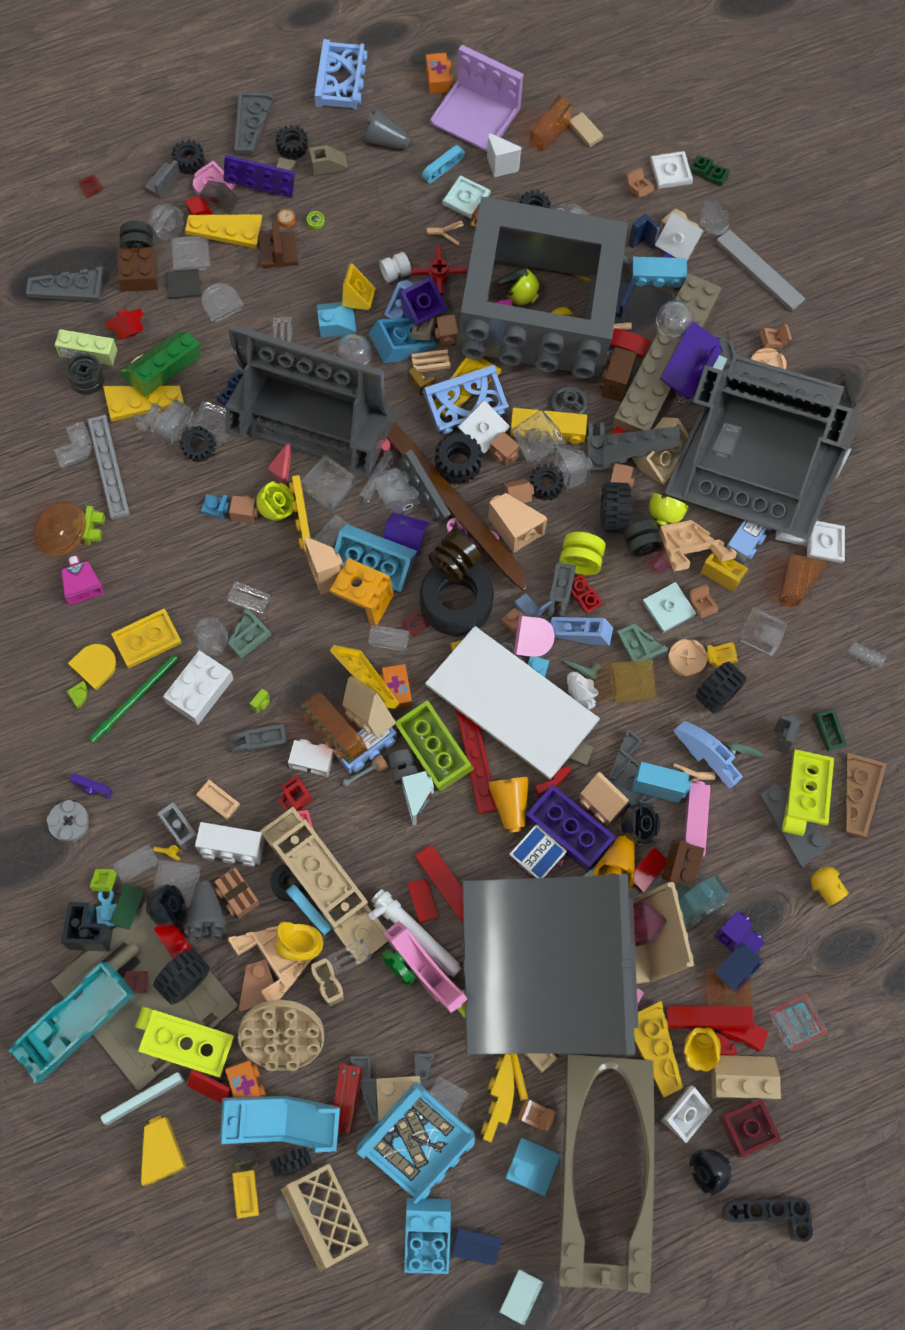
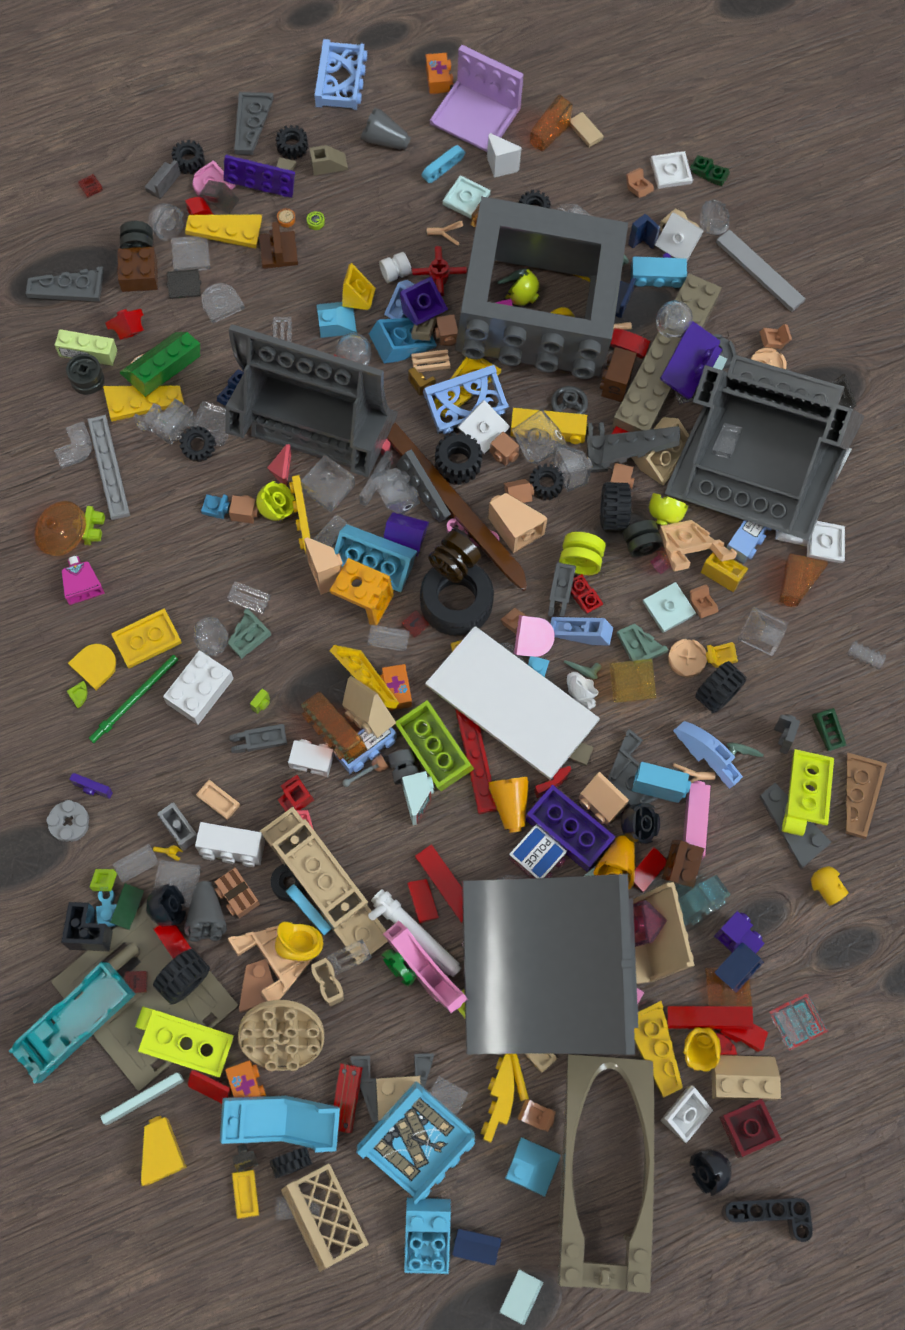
(528, 607): sand blue bracket -> none

